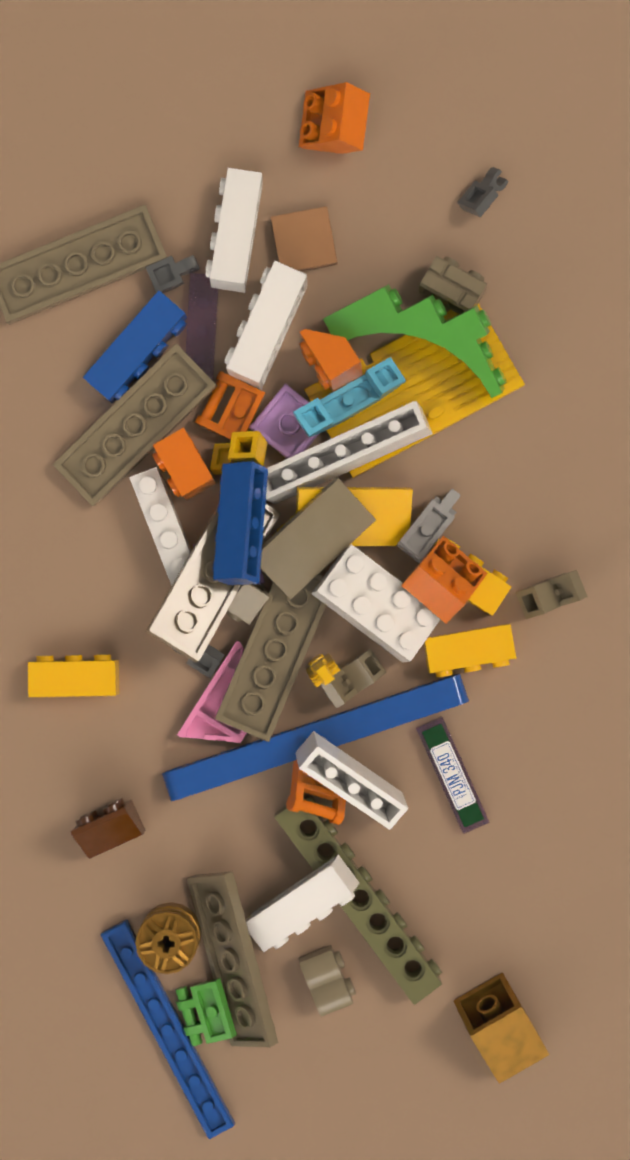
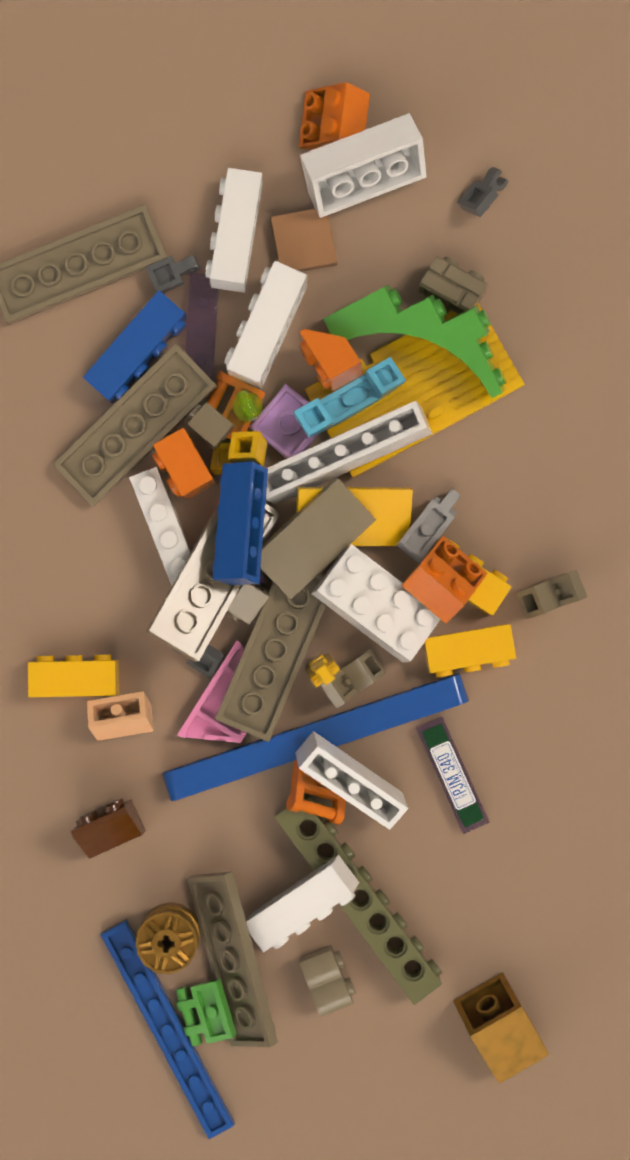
(120, 716): none -> light nougat brick
(210, 424): none -> dark tan brick
(247, 406): none -> clear neon green plate
(364, 165): none -> white brick

